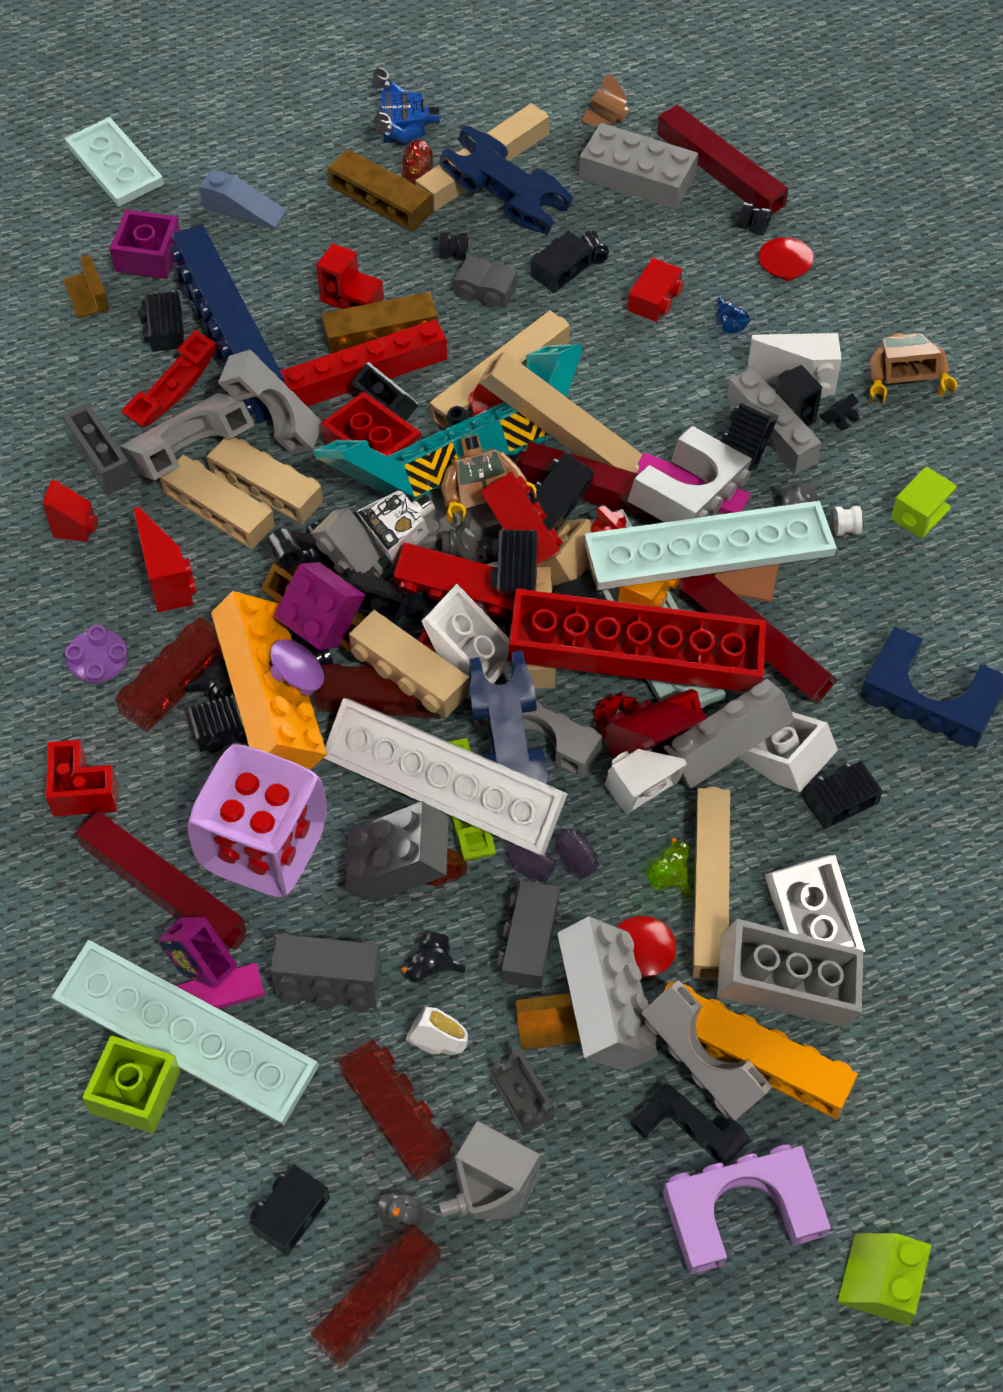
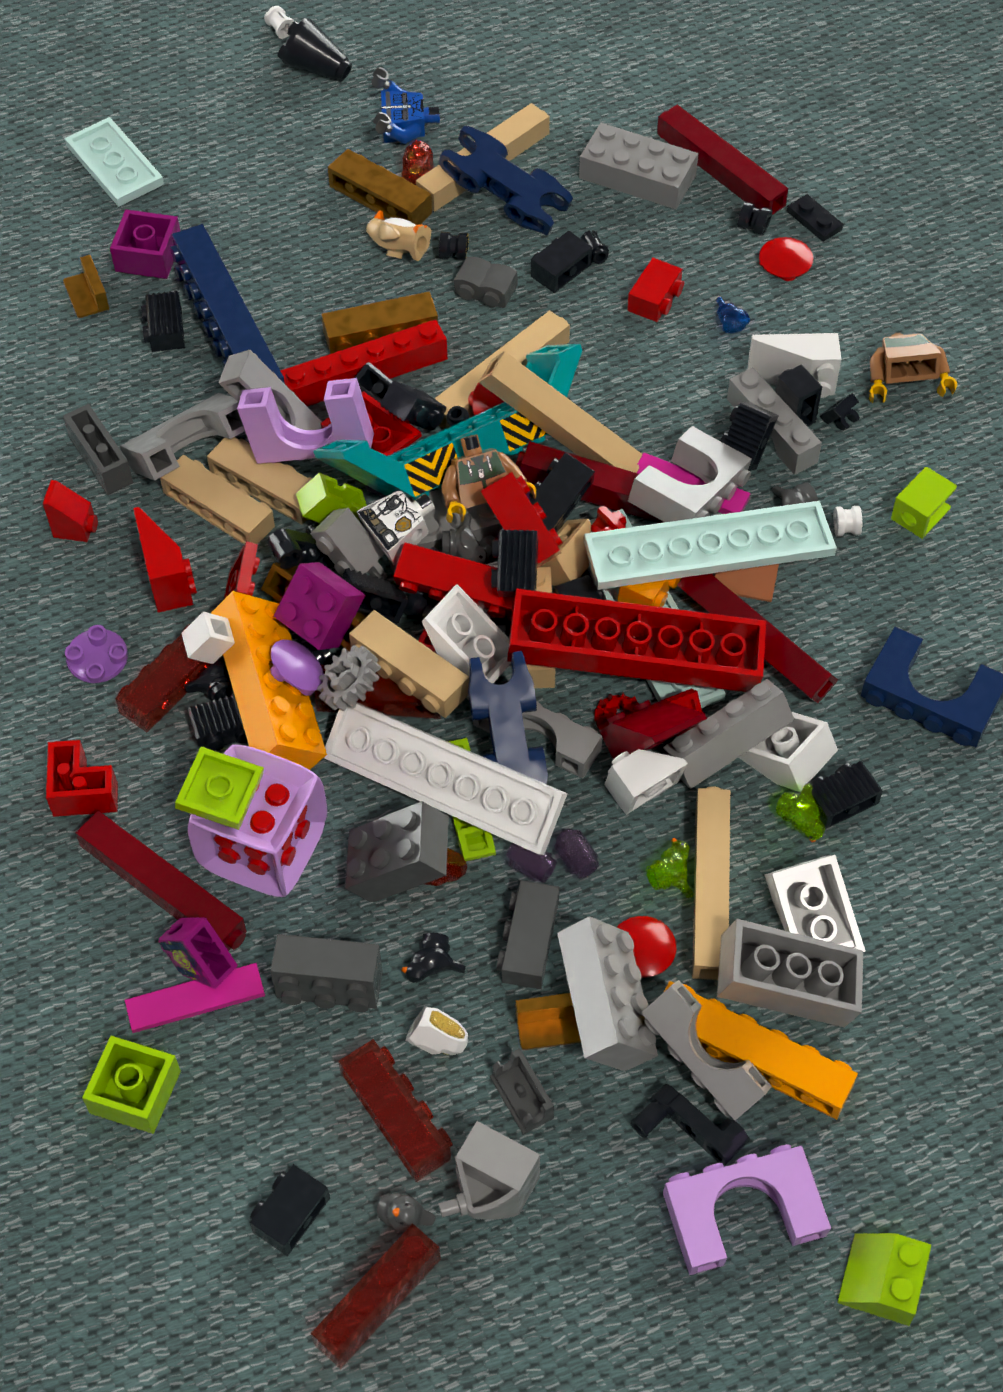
(174, 383): red slope -> none
(200, 1036): light aqua plate -> none
(208, 637): none -> white brick
(219, 788): none -> lime plate
(237, 199): sand blue slope -> none
(242, 570): none -> red plate
(278, 20): none -> white bush
(278, 441): none -> lavender arch
(313, 51): none -> black cone
(323, 496): none -> lime brick
(342, 283): red brick -> none
(348, 678): none -> light grey gear
(399, 236): none -> tan animal
(413, 406): none -> black brick
(608, 104): medium nougat brick -> none
(801, 812): none -> clear neon green animal
(815, 217): none -> black plate

